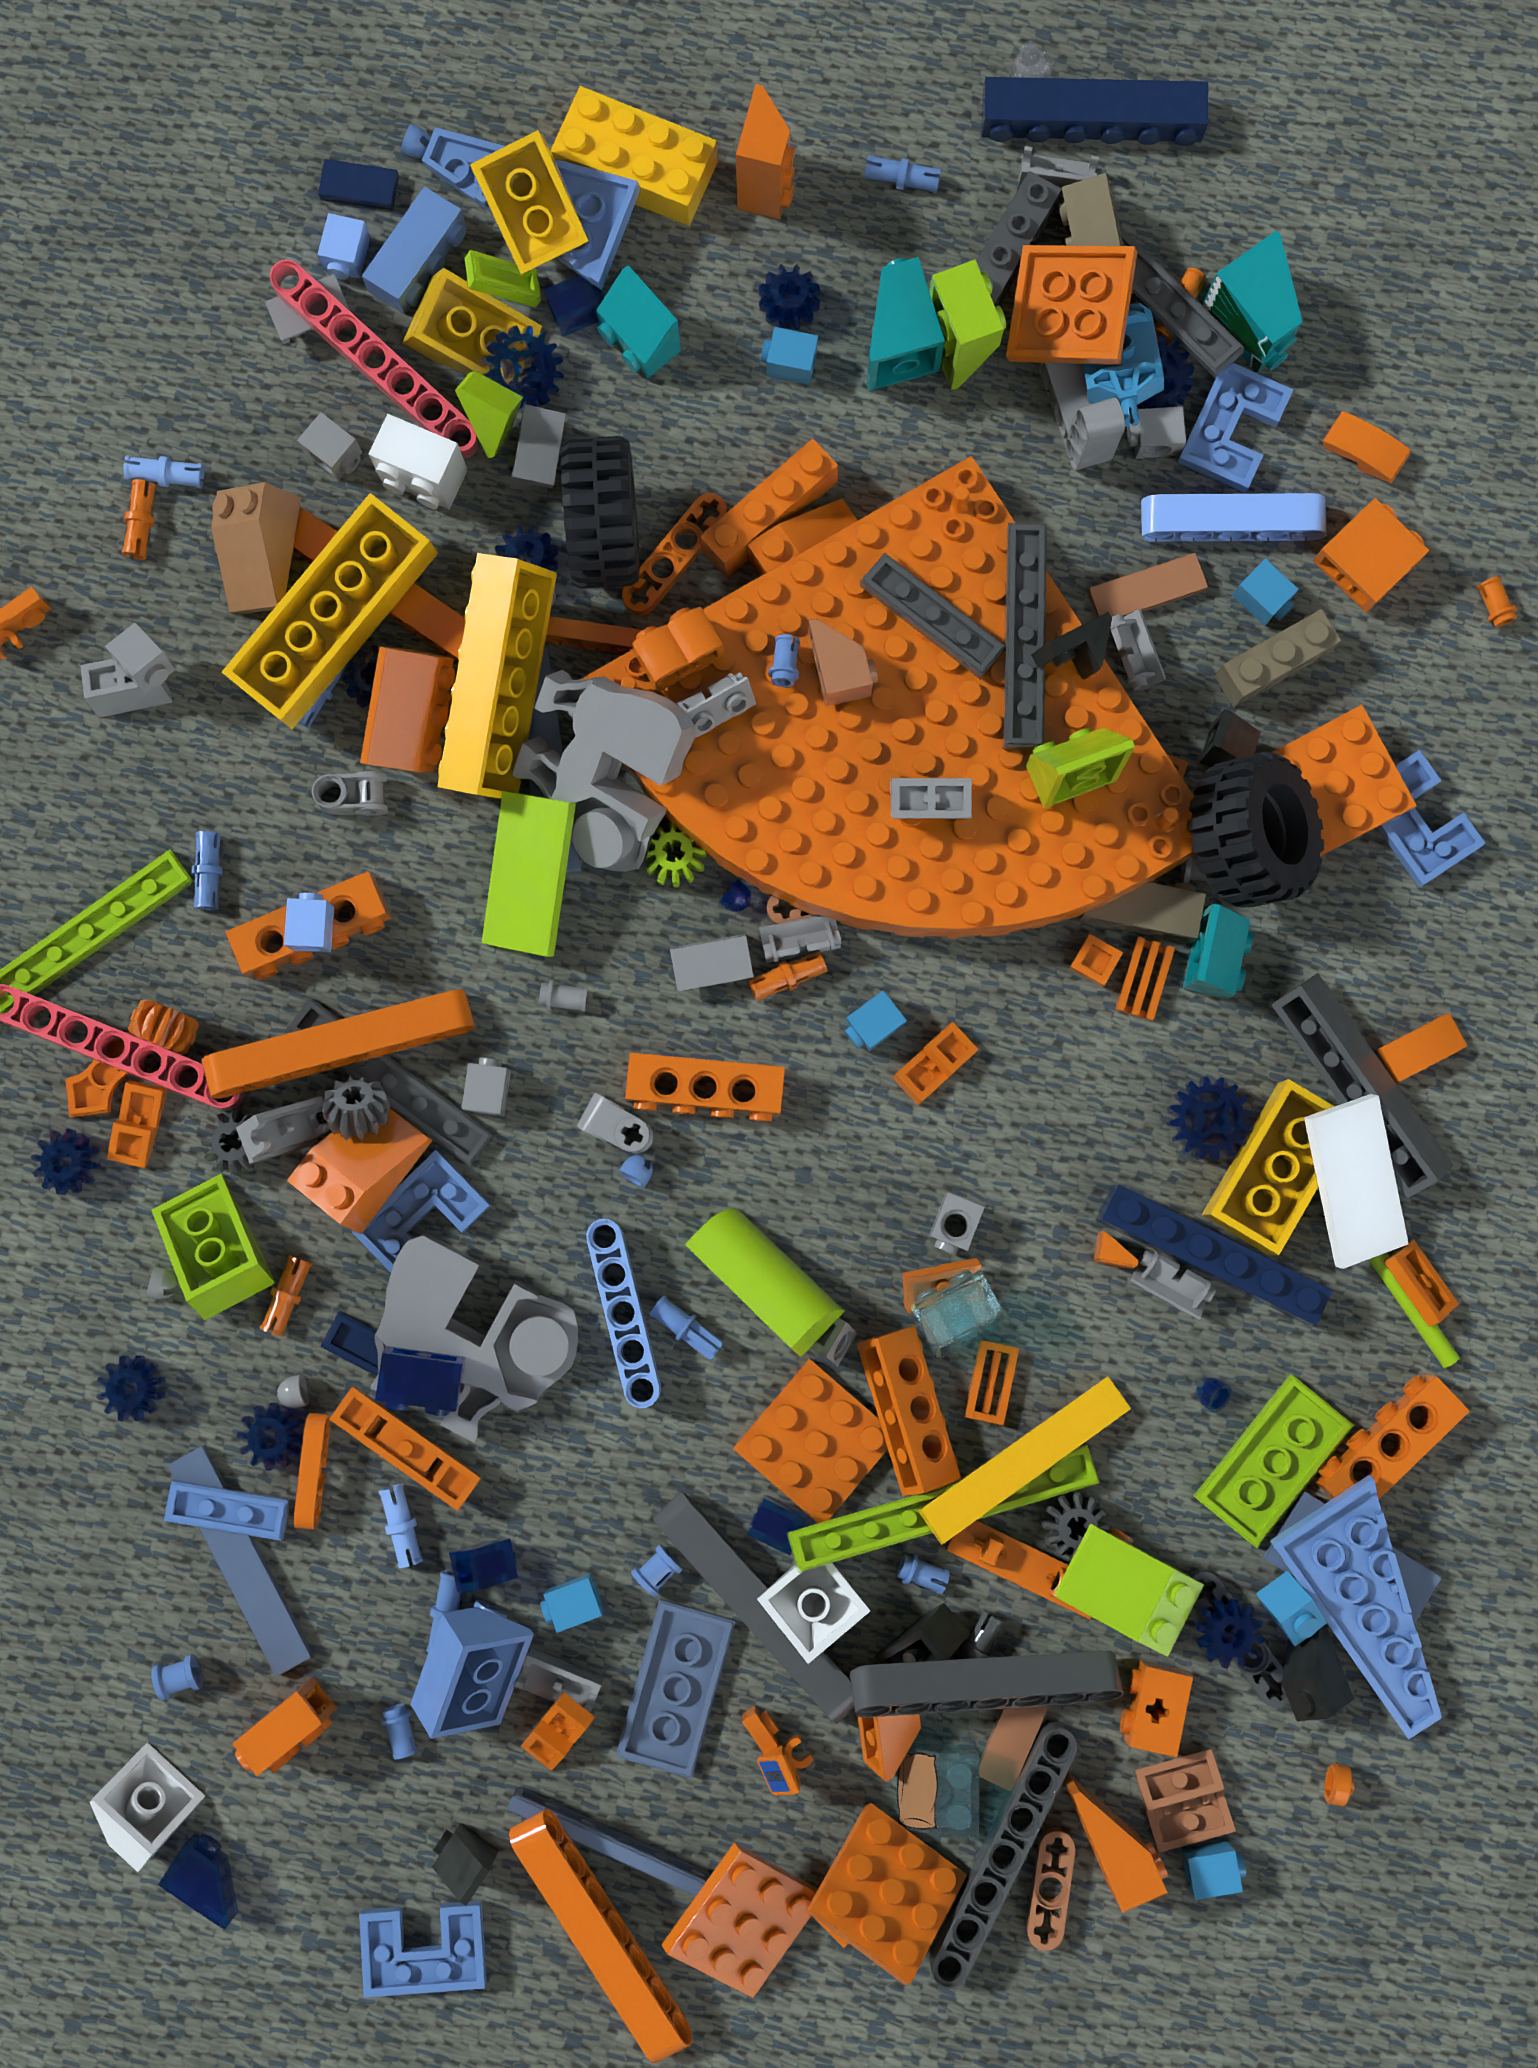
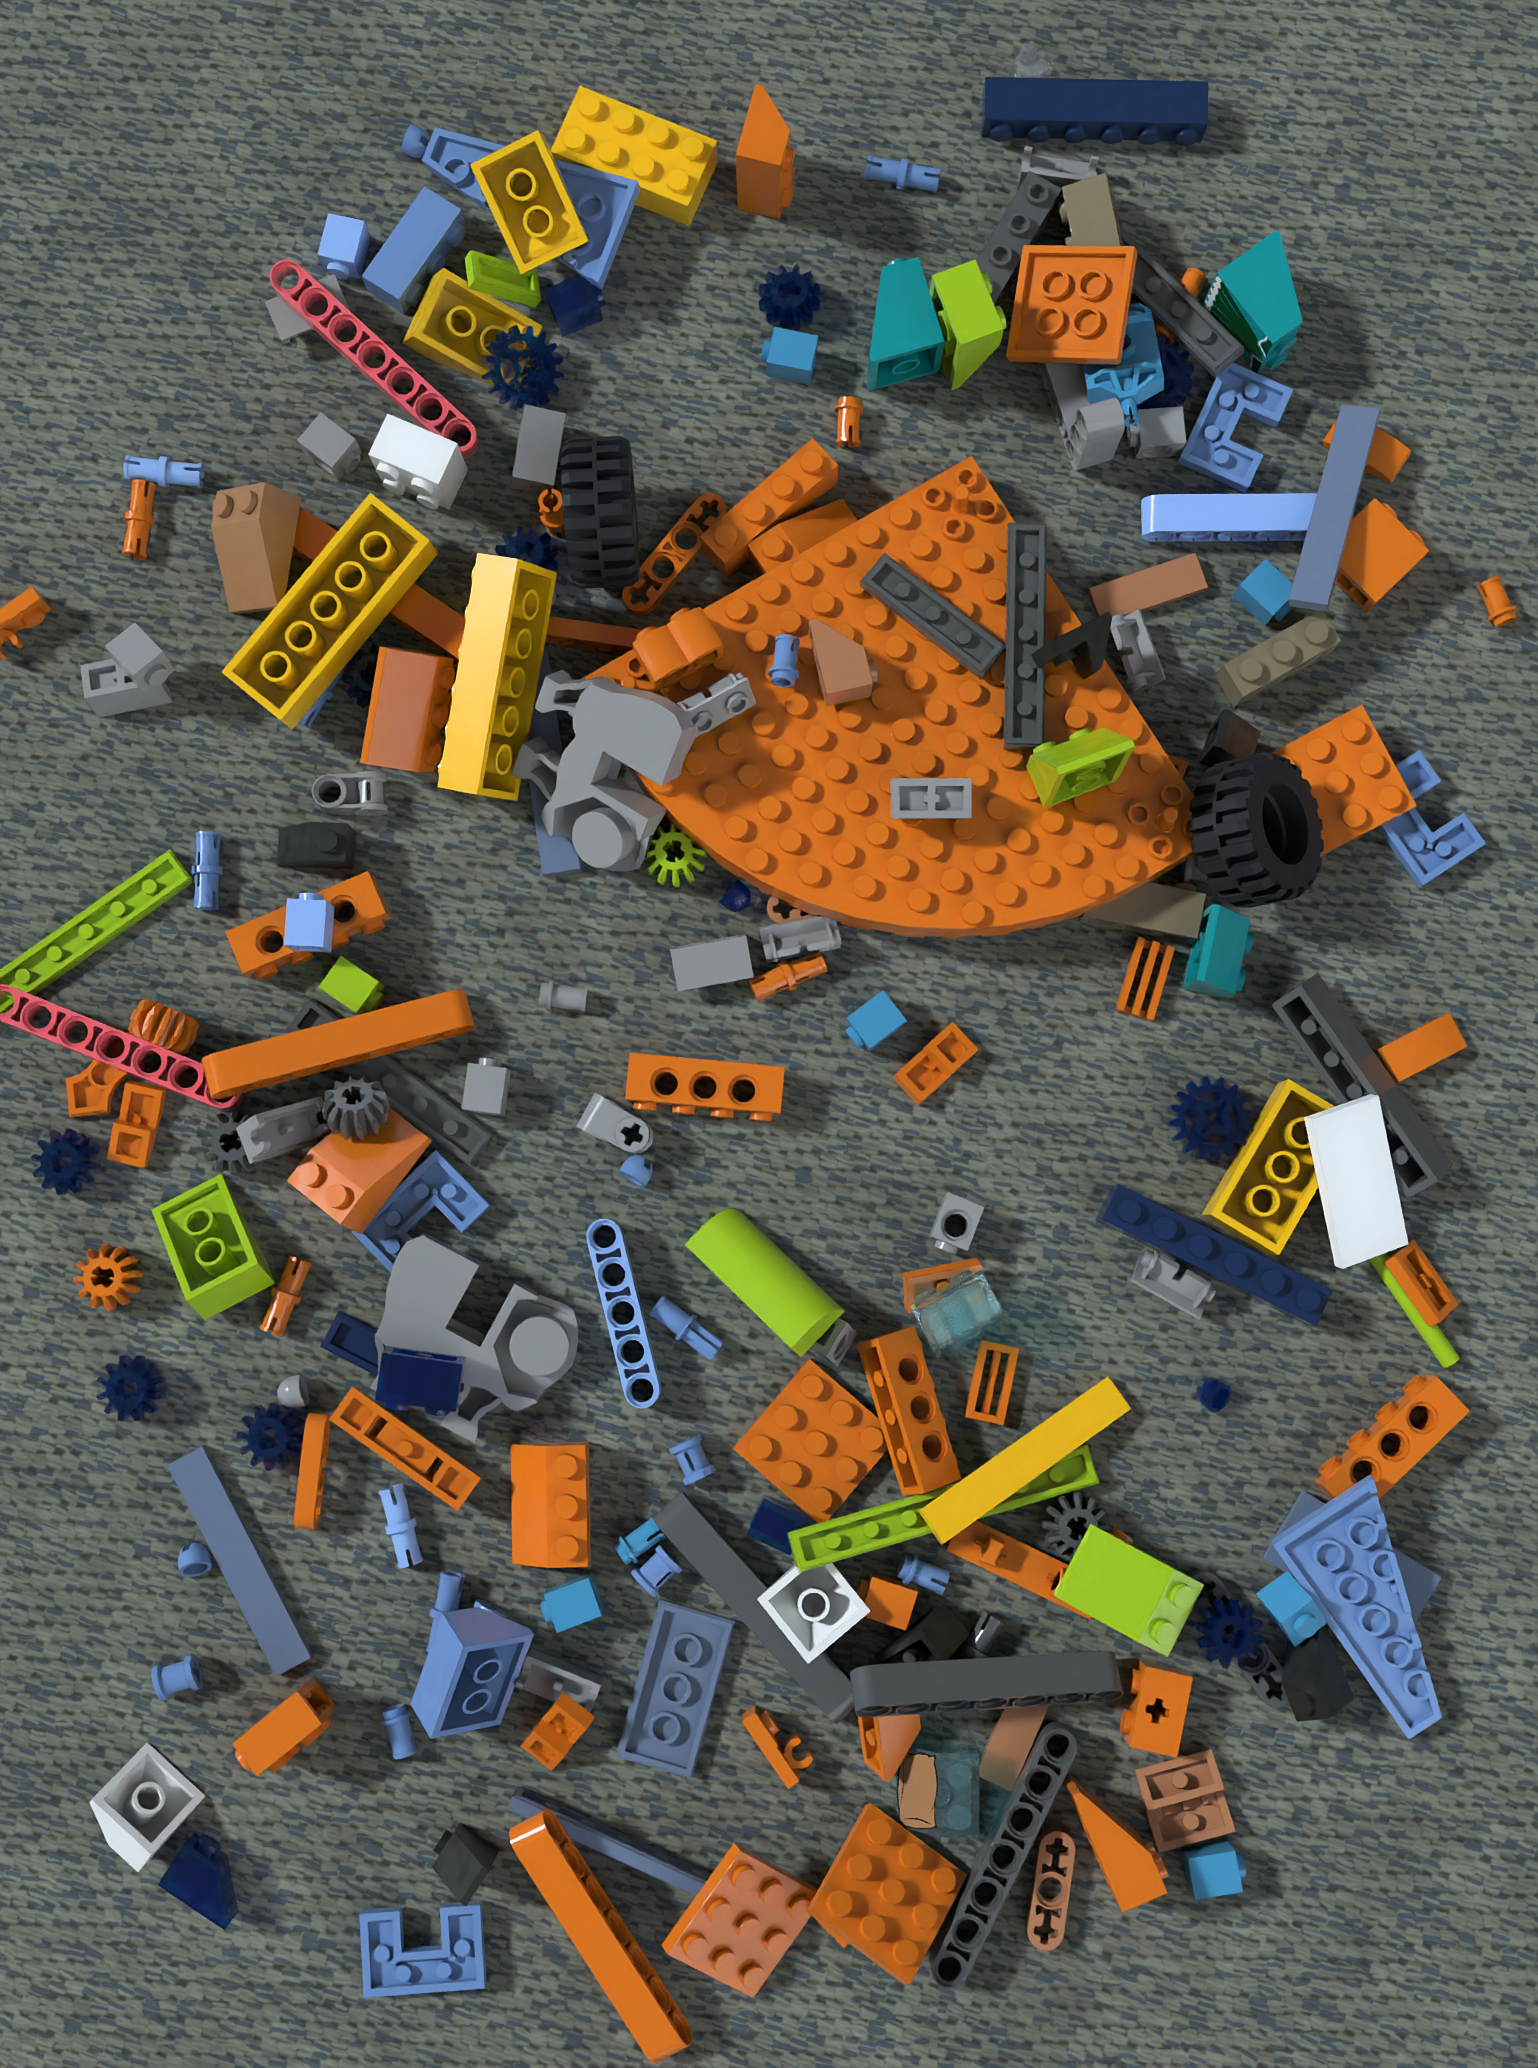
(122, 1281): none -> orange gear
(162, 1283): light grey hinge -> none
(194, 1560): none -> medium blue hinge
(227, 1510): medium blue tile -> none
(317, 845): none -> pearl dark grey slope
(353, 987): none -> lime brick
(358, 184): dark blue tile -> none
(483, 1565): clear blue brick -> none
(489, 409): lime slope -> none
(528, 873): lime tile -> none
(551, 1504): none -> orange slope
(552, 510): none -> orange pin
(638, 324): teal slope -> none
(638, 1541): none -> dark azure pin
(692, 1459): none -> medium blue bush
(779, 1772): orange slope -> none
(848, 426): none -> orange pin
(888, 1600): none -> orange brick
(1095, 960): orange plate -> none
(1112, 1253): orange slope -> none
(1273, 1461): lime tile -> none
(1334, 508): none -> sand blue tile
(1338, 1784): orange tile -> none

